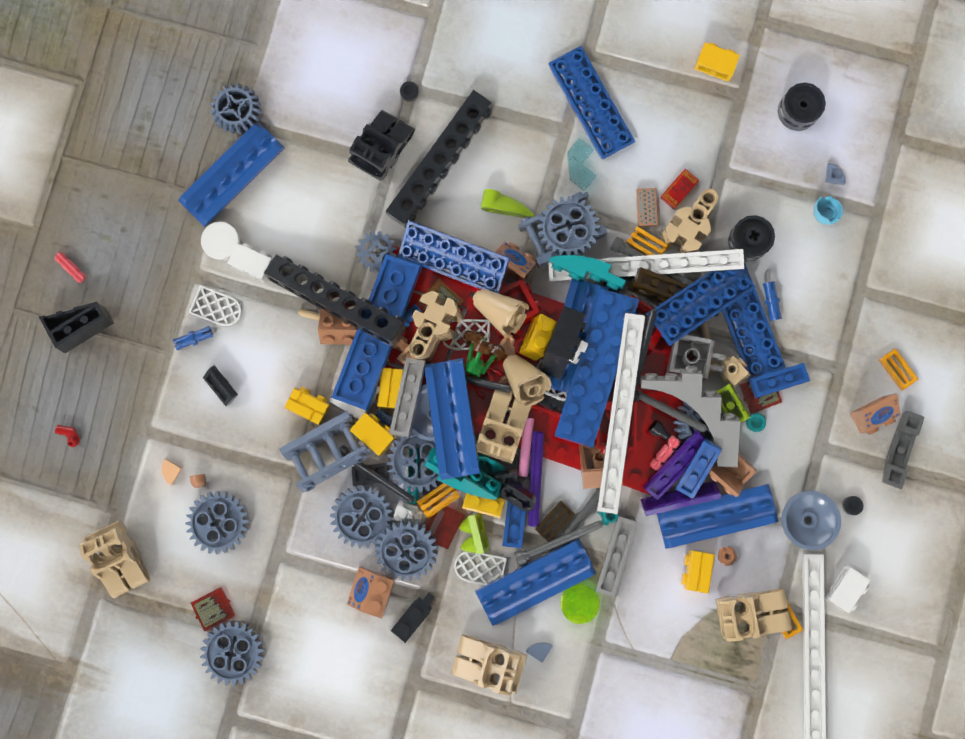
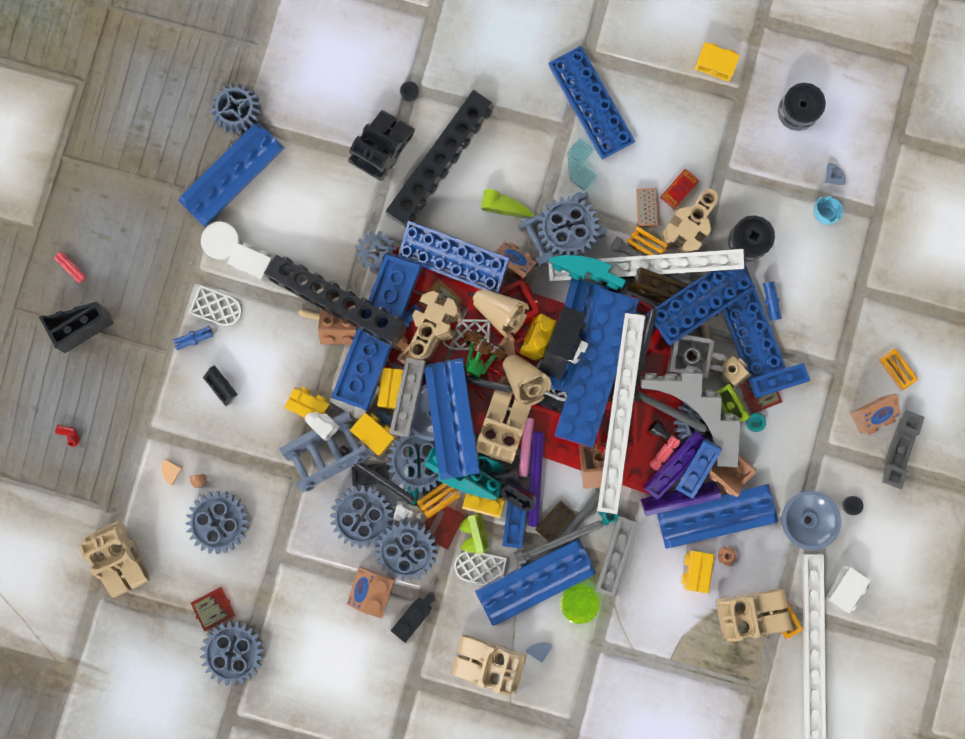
(322, 424): none -> white rock

